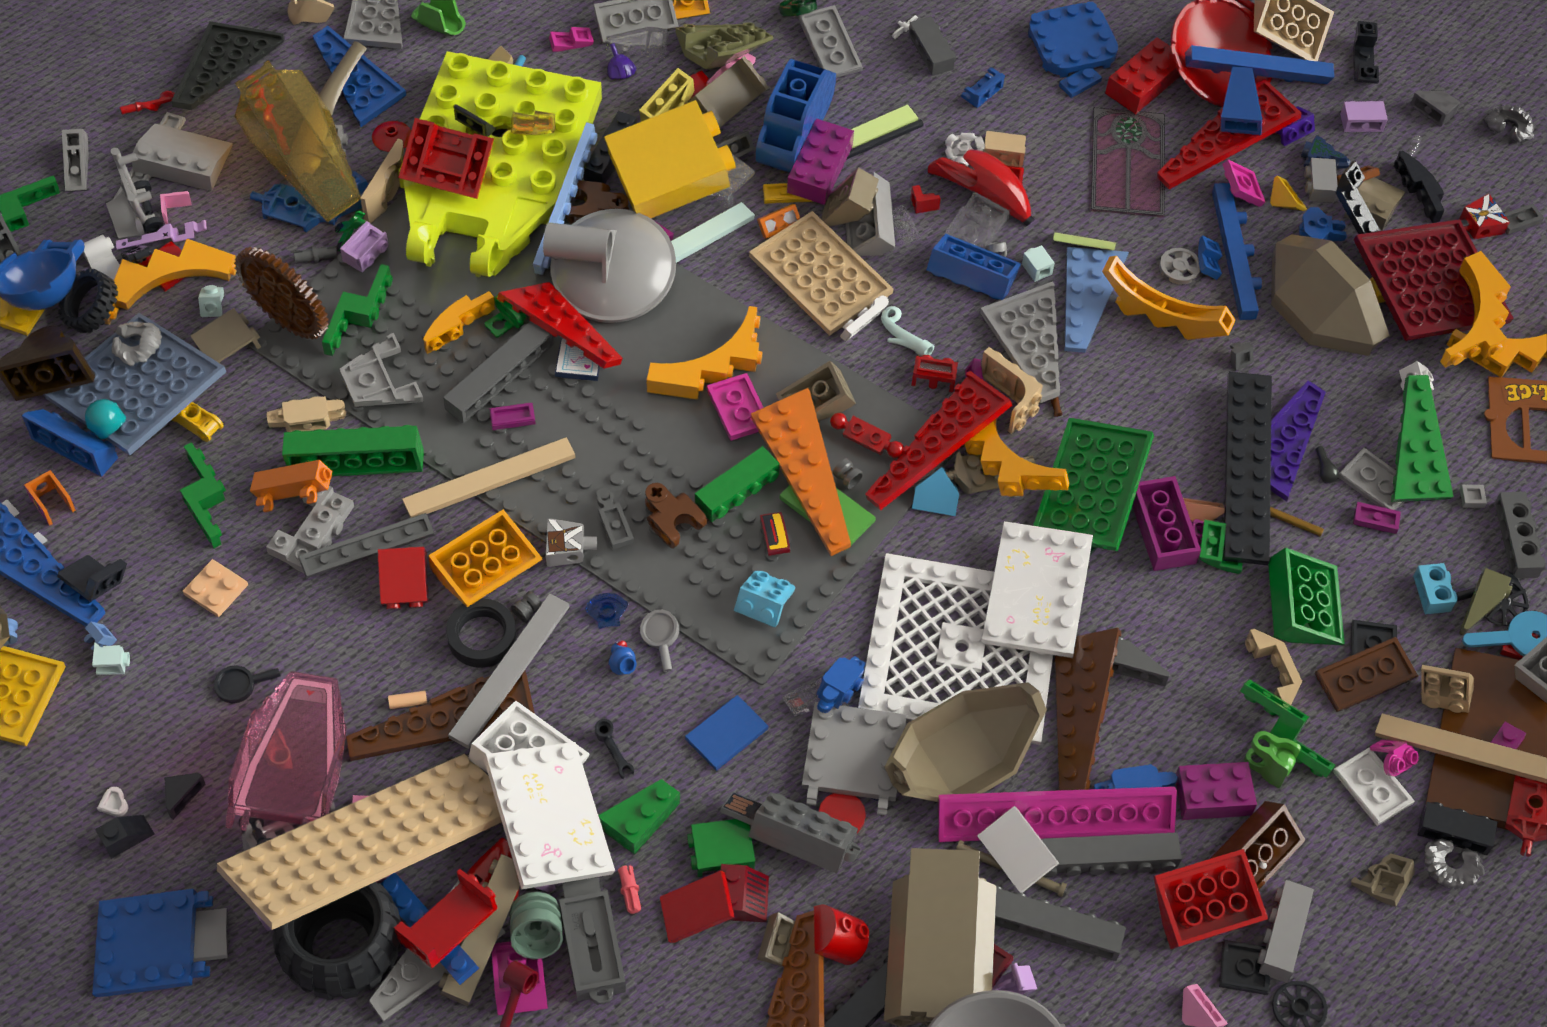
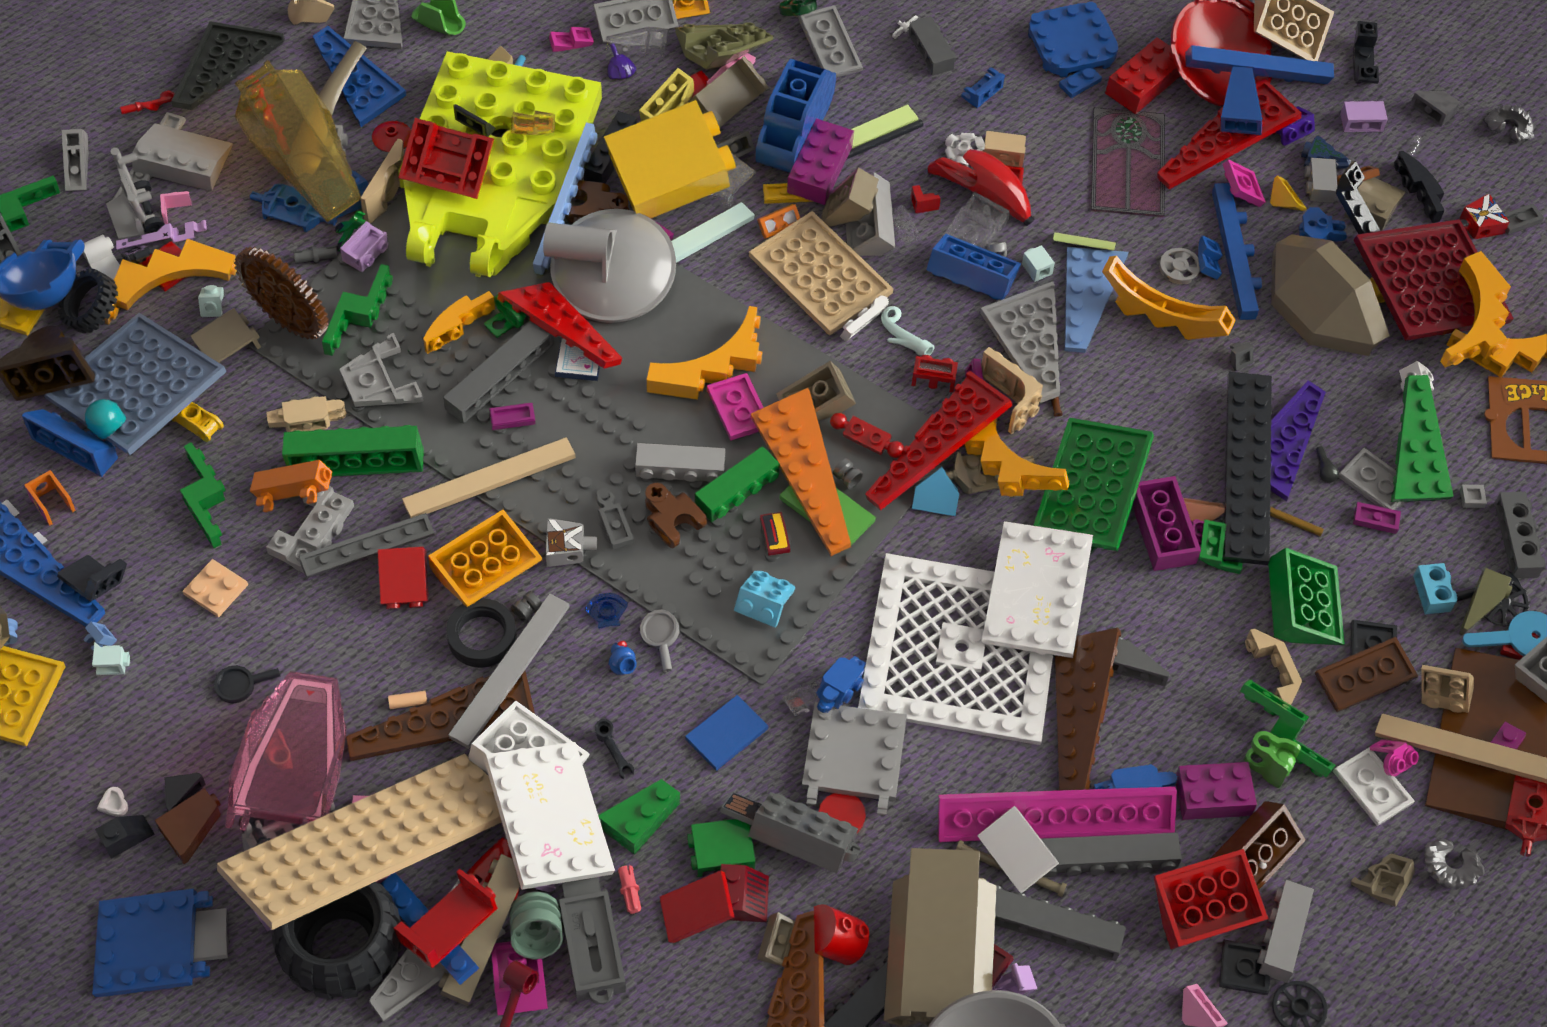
(148, 344): light grey piece -> none
(189, 823): none -> reddish brown slope
(679, 462): none -> light grey brick
(966, 742): dark tan panel -> none
(1458, 826): black brick -> none

